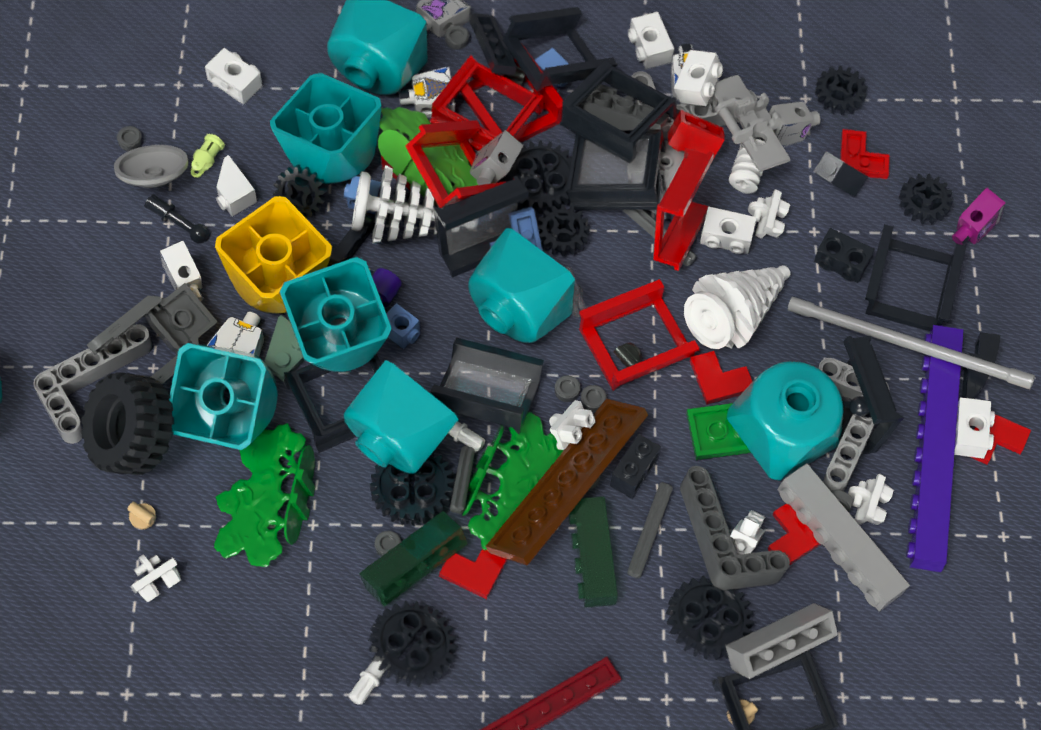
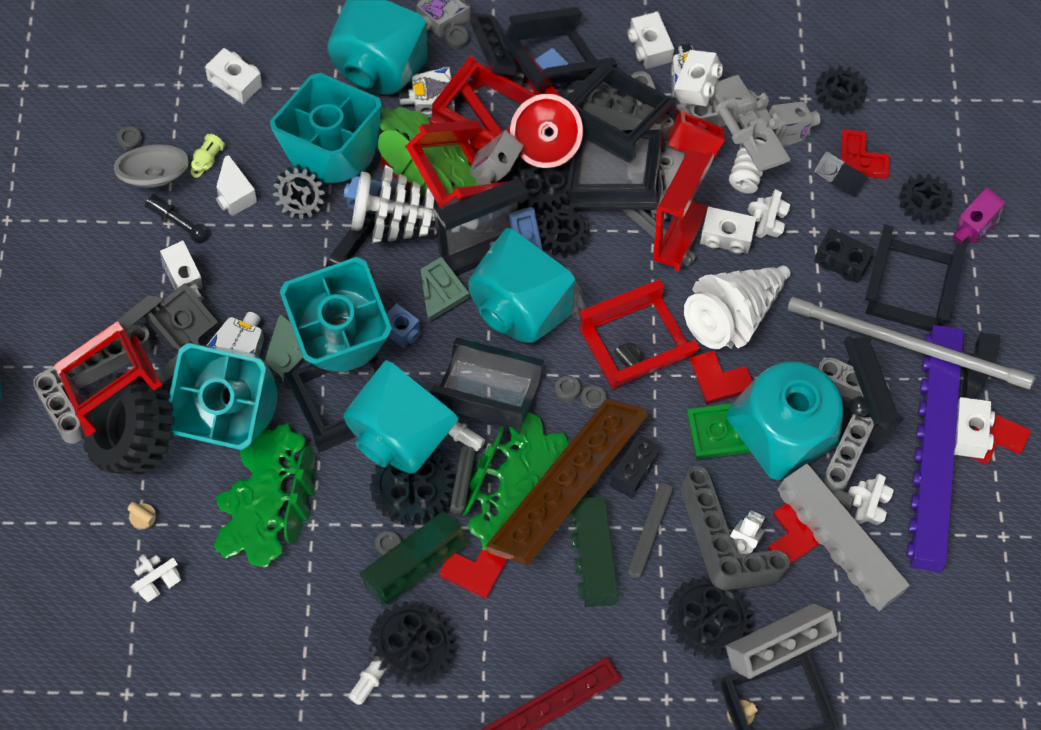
(137, 355): none -> red piece
(269, 250): yellow piece -> none
(386, 284): dark purple piece -> none
(441, 288): none -> sand green wing
(530, 128): none -> red dish
(568, 425): white hips -> none

